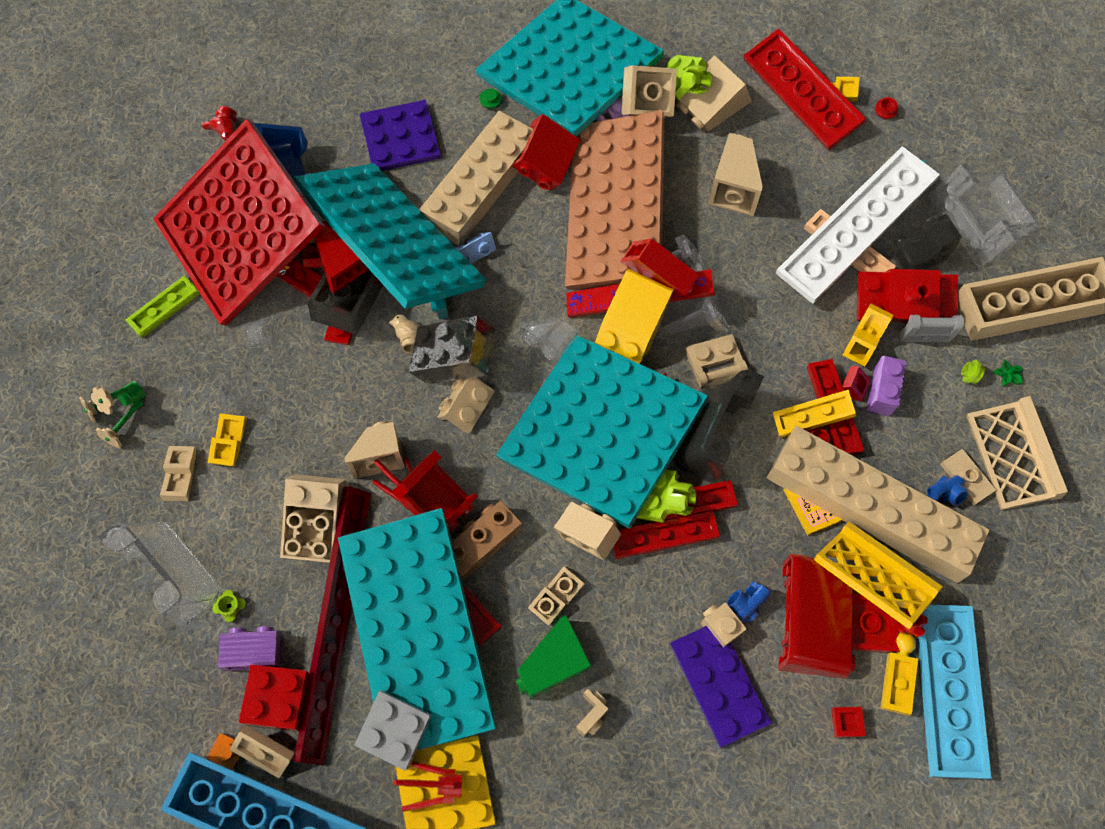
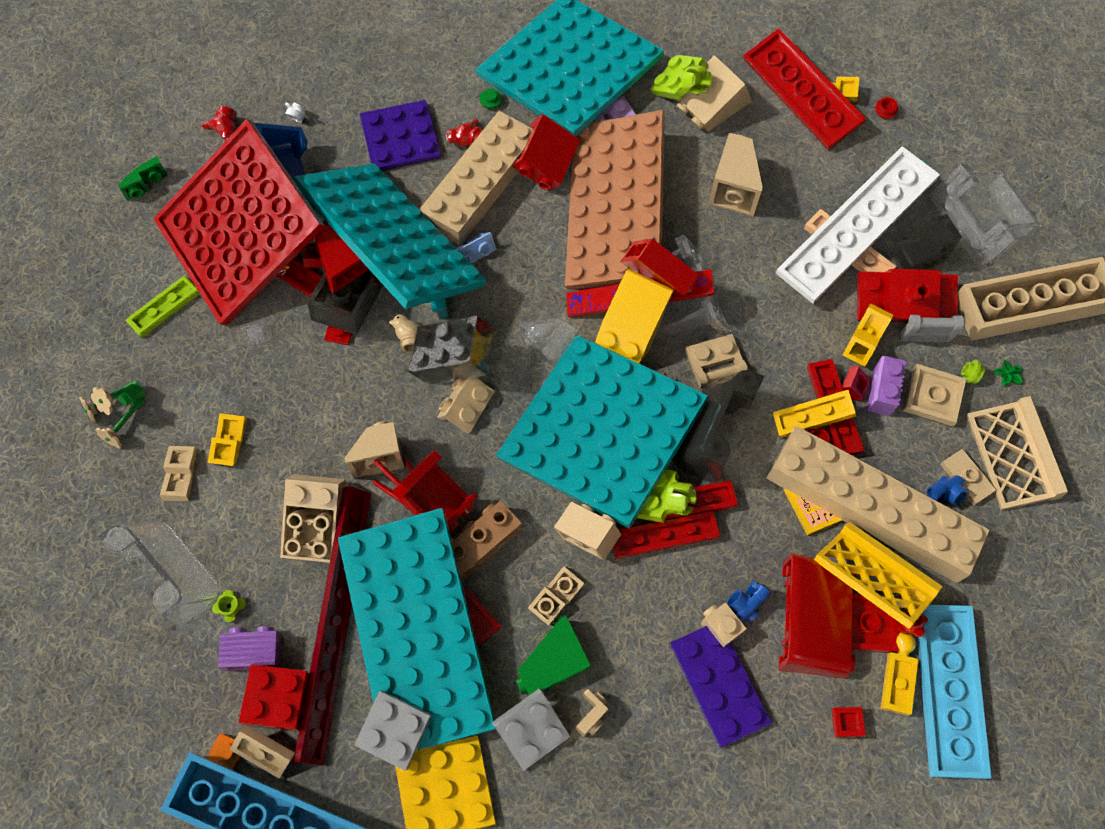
(134, 184): none -> green slope
(296, 112): none -> white plate
(448, 785): red plant -> none
(464, 134): none -> red animal
(531, 729): none -> light grey plate
(648, 90): tan slope -> none
(935, 395): none -> tan plate

